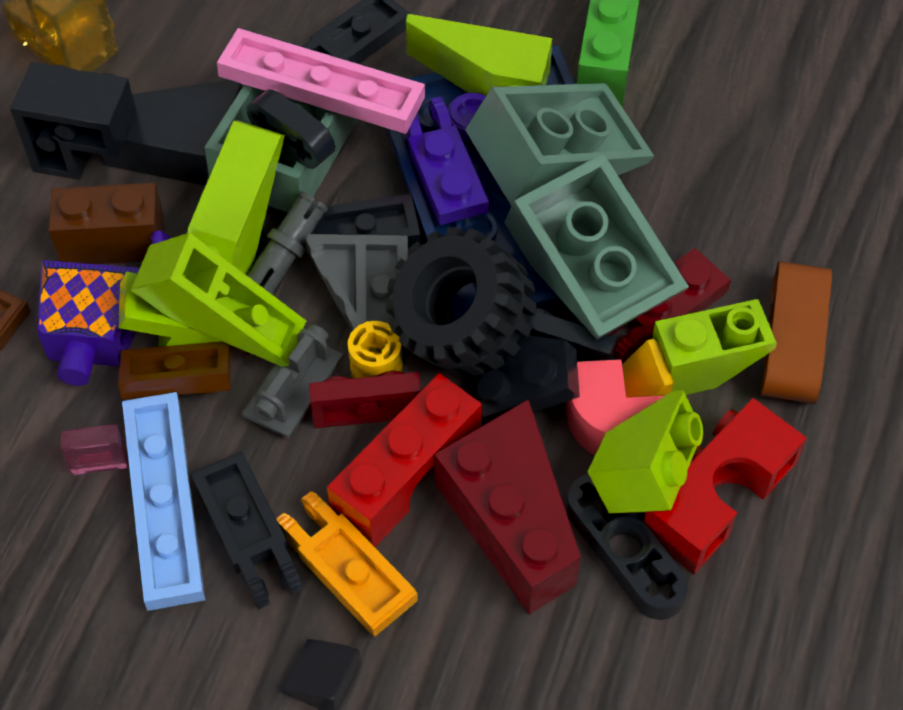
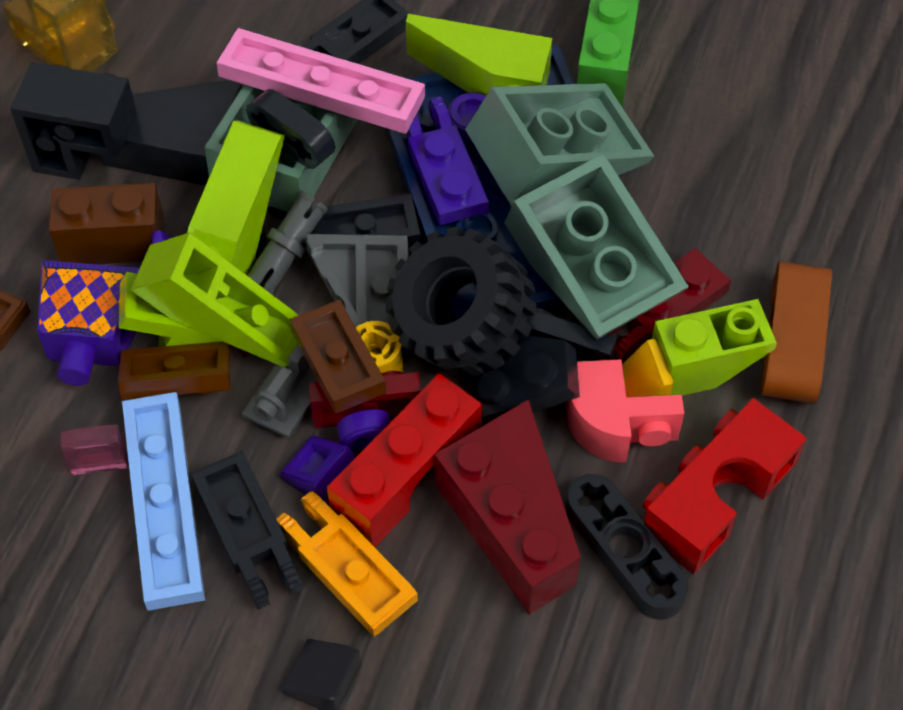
(317, 466): none -> dark purple slope
(338, 356): none -> reddish brown plate
(361, 428): none -> dark purple tile
(647, 456): lime slope -> none

